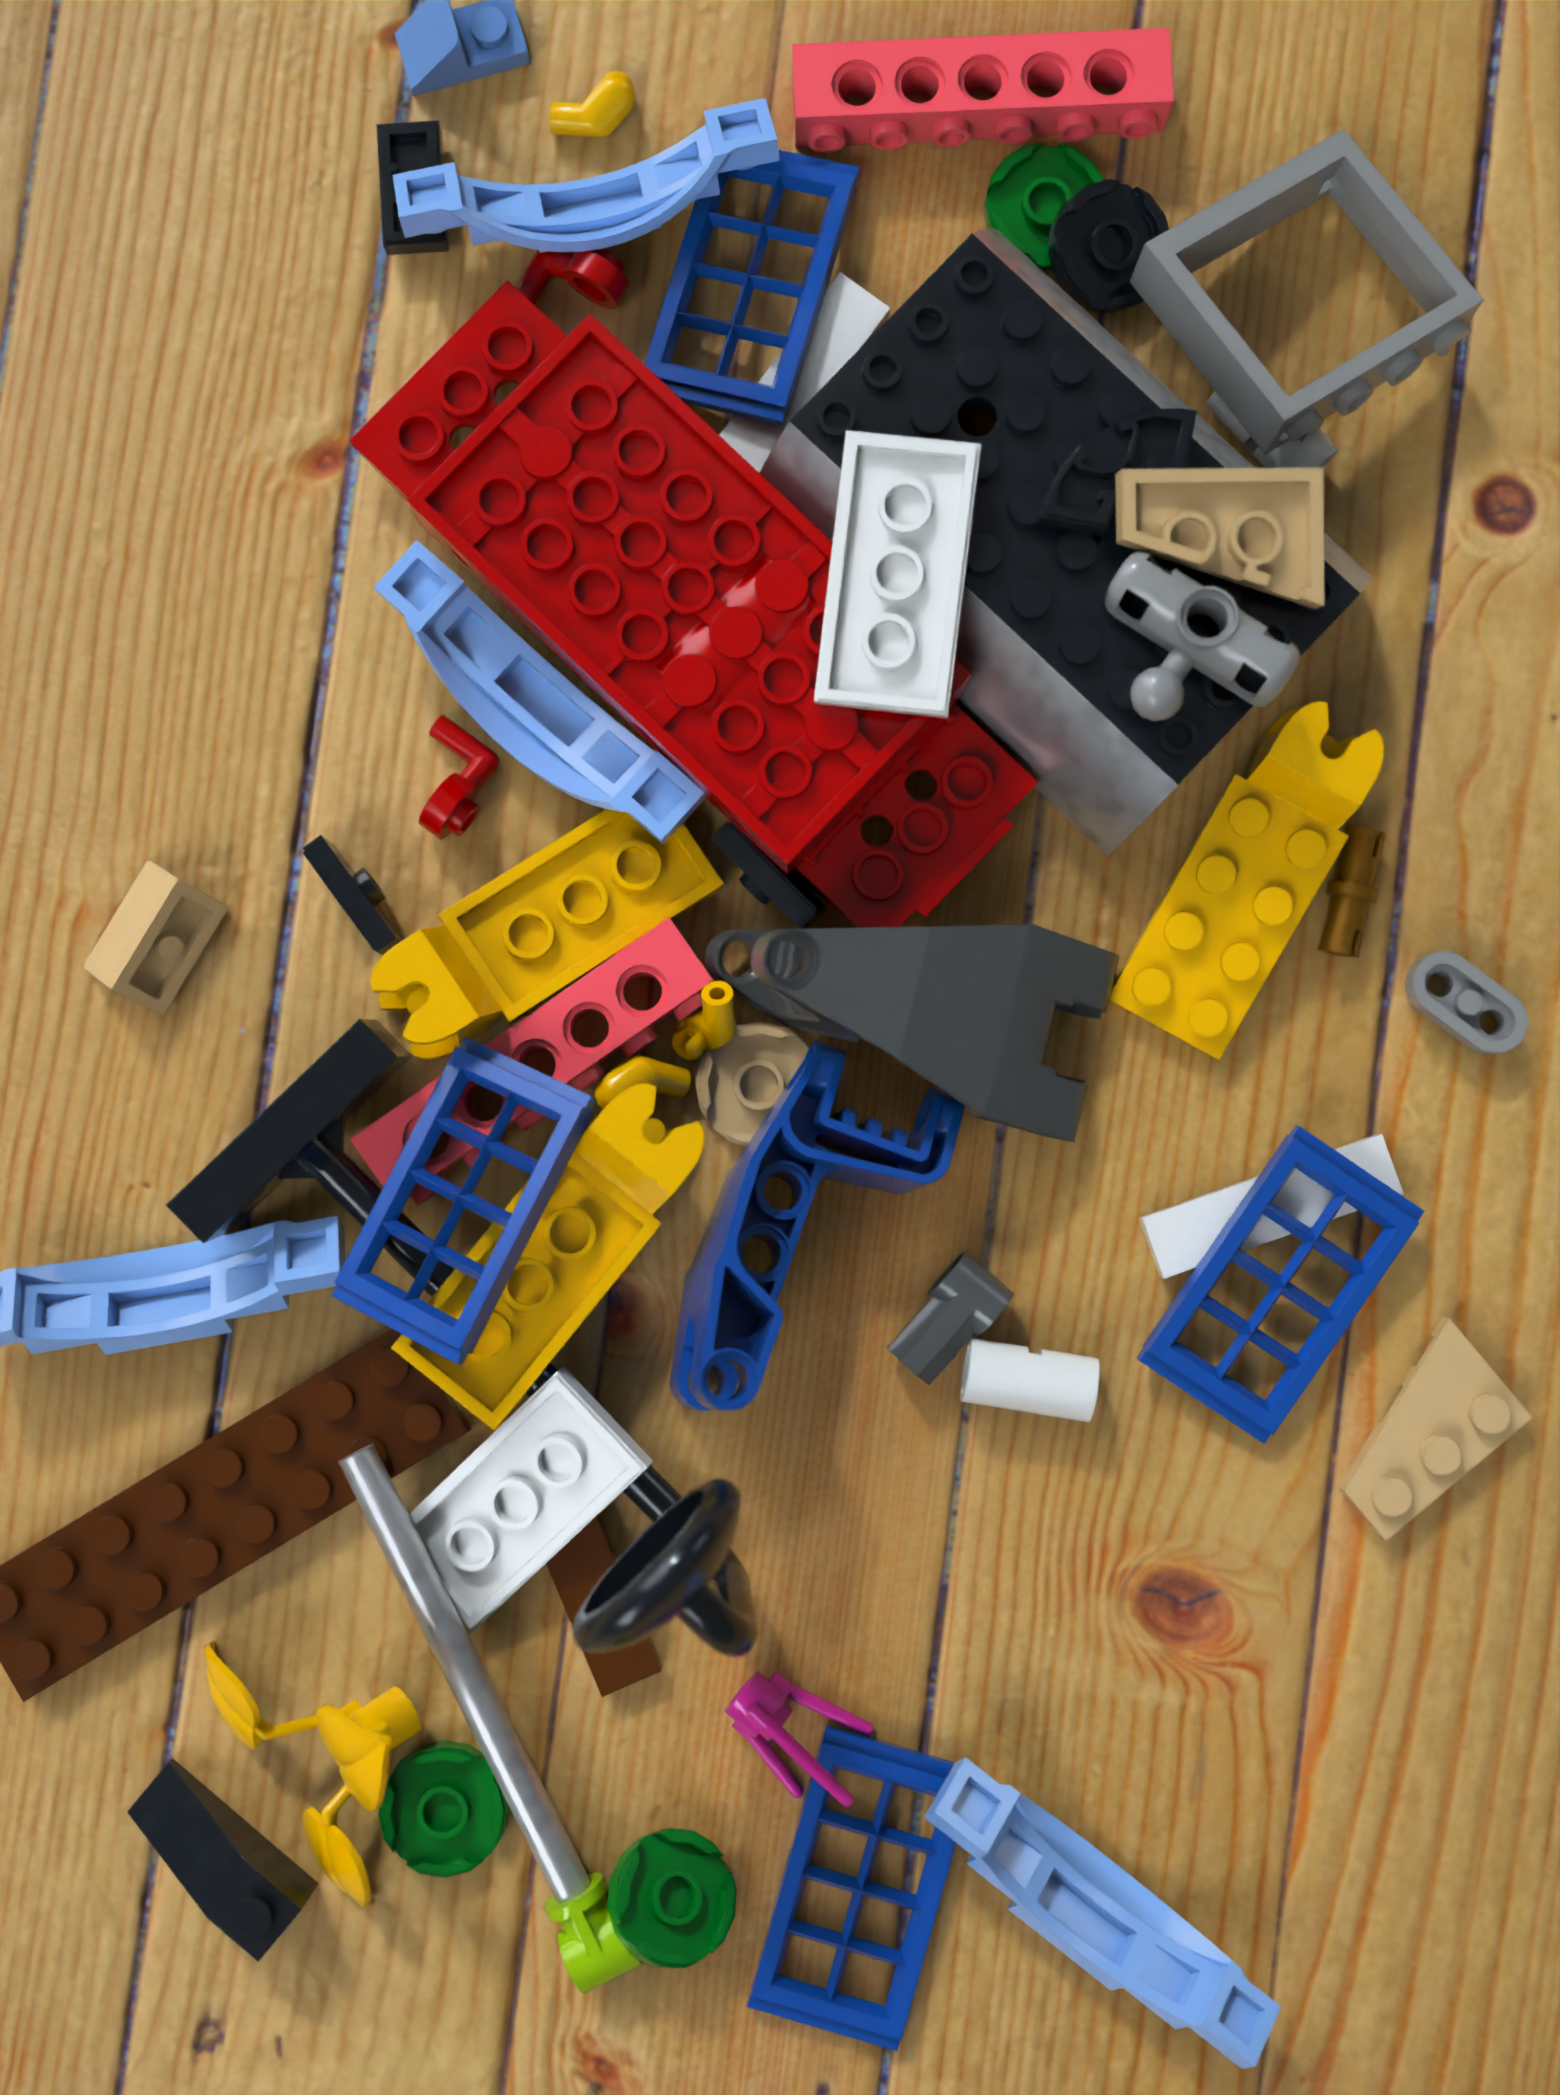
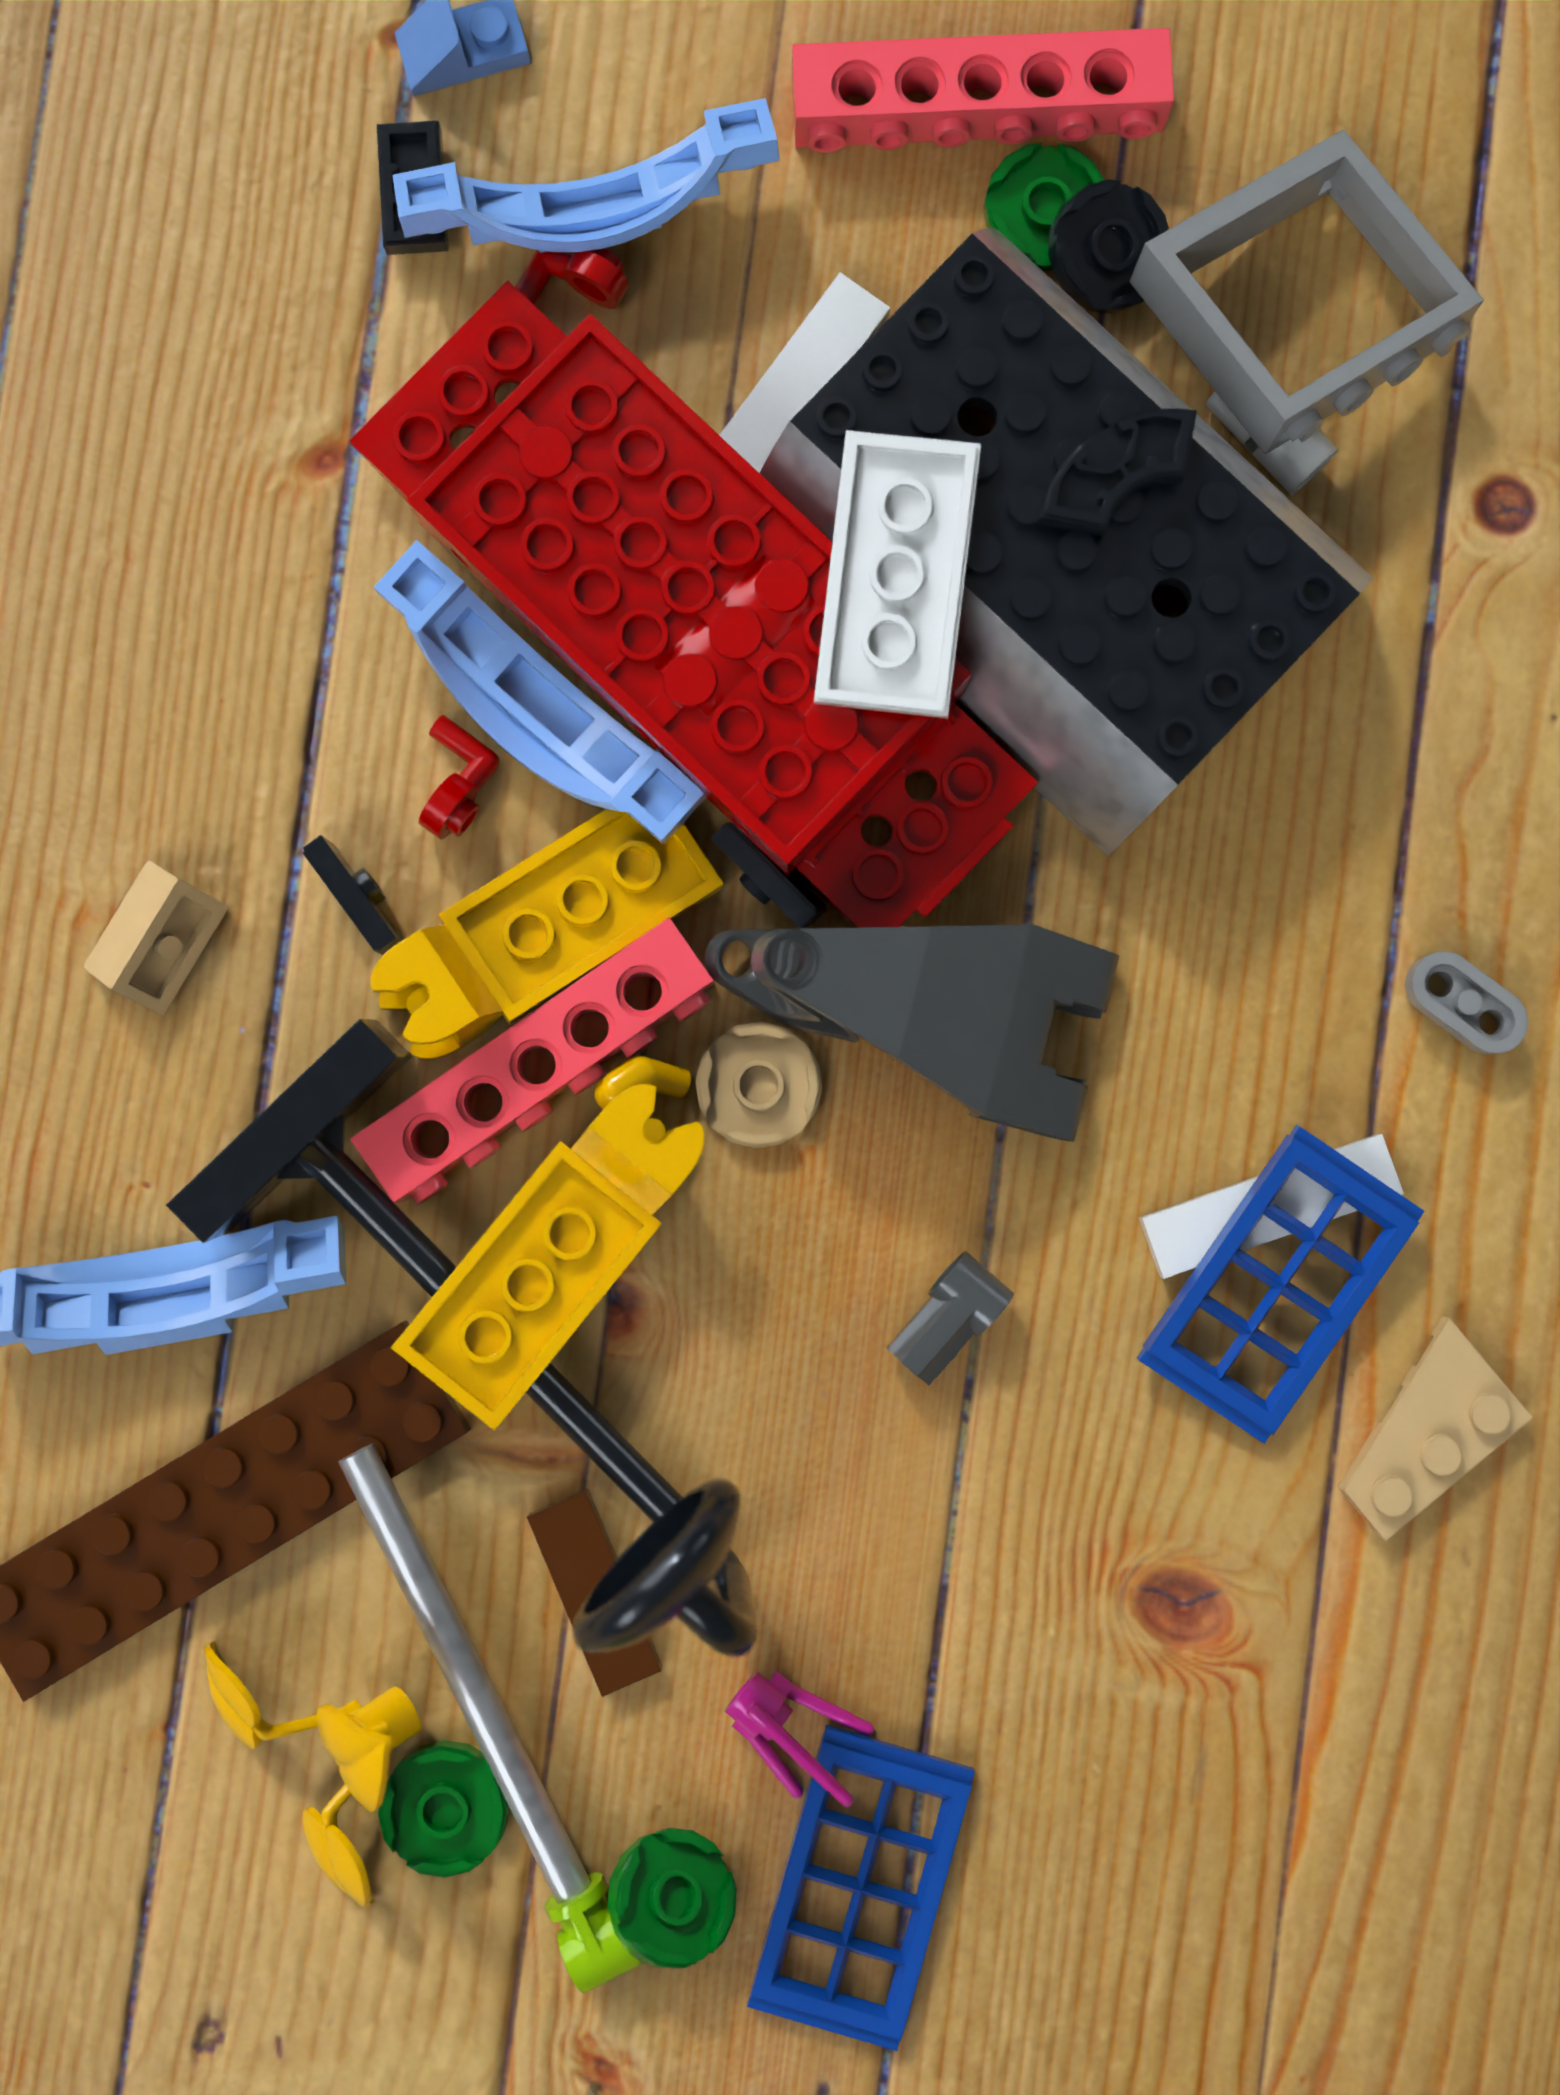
(222, 1860): black slope -> none
(404, 1310): blue piece -> none
(525, 1495): white tile -> none
(599, 112): yellow arm -> none
(709, 1026): yellow arm -> none
(727, 393): blue piece -> none
(731, 1311): blue piece -> none
(1030, 1382): white pin -> none
(1101, 1914): light blue piece -> none
(1174, 598): light grey piece -> none
(1231, 523): tan wing -> none
(1248, 880): yellow hinge -> none
(1352, 891): pearl gold pin -> none

